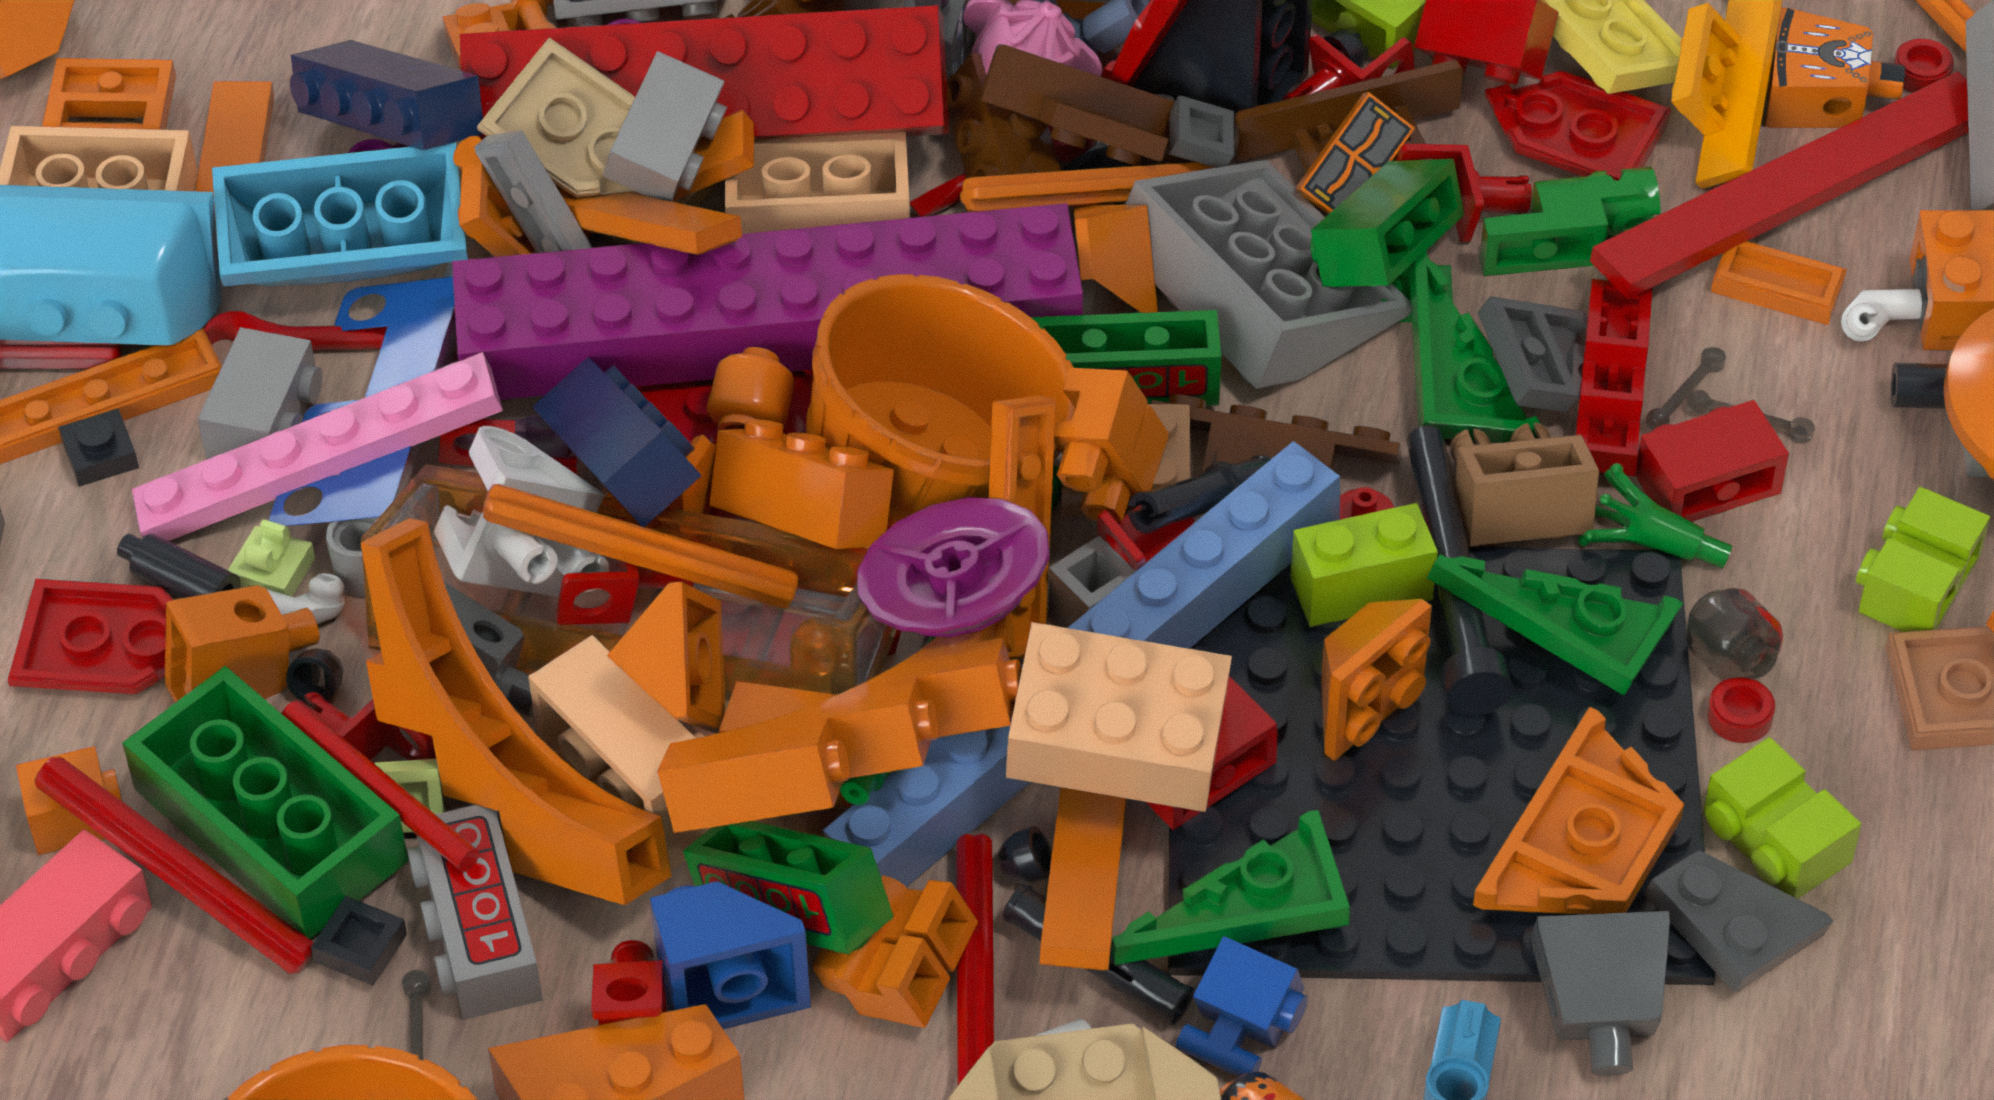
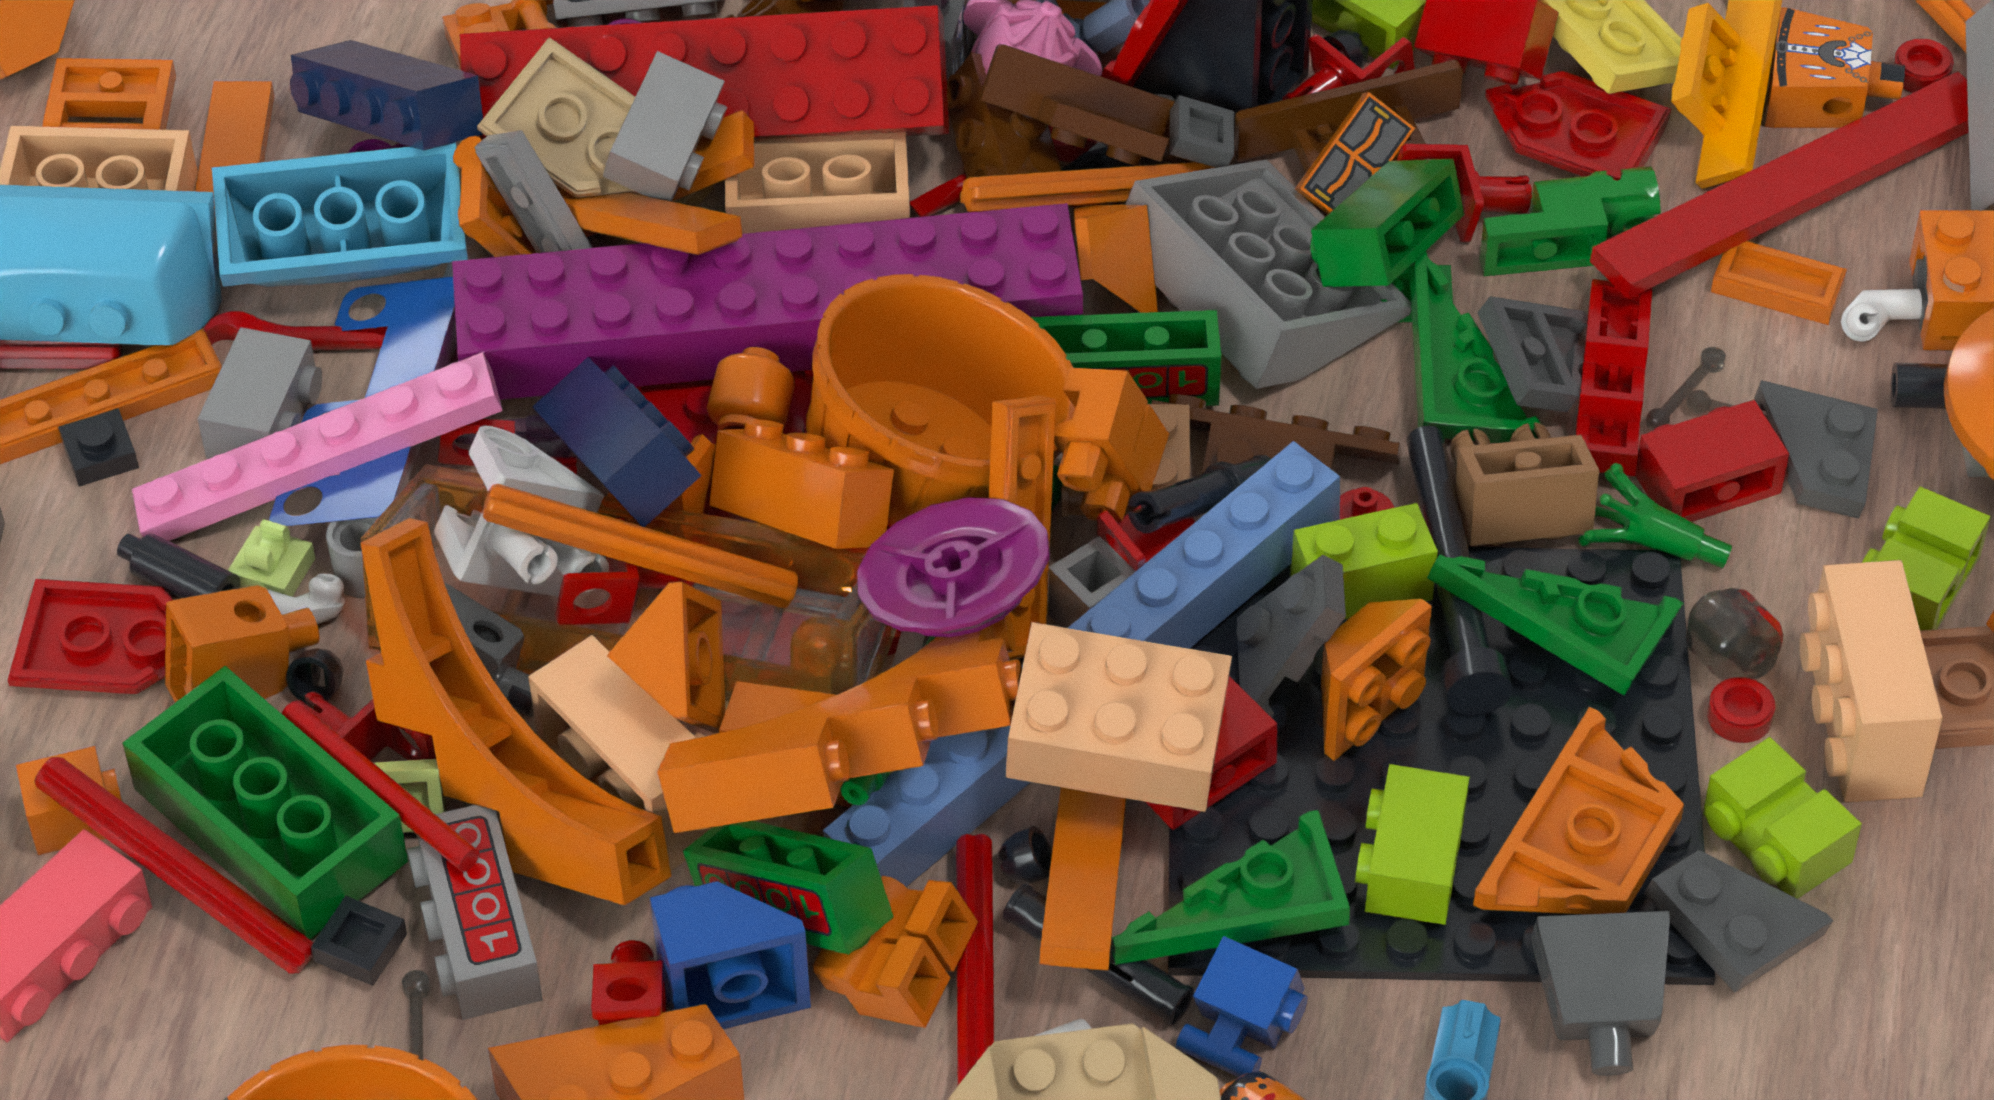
(1288, 628): none -> dark grey wing
(1415, 843): none -> lime brick
(1826, 446): none -> dark grey wing
(1871, 681): none -> light nougat brick

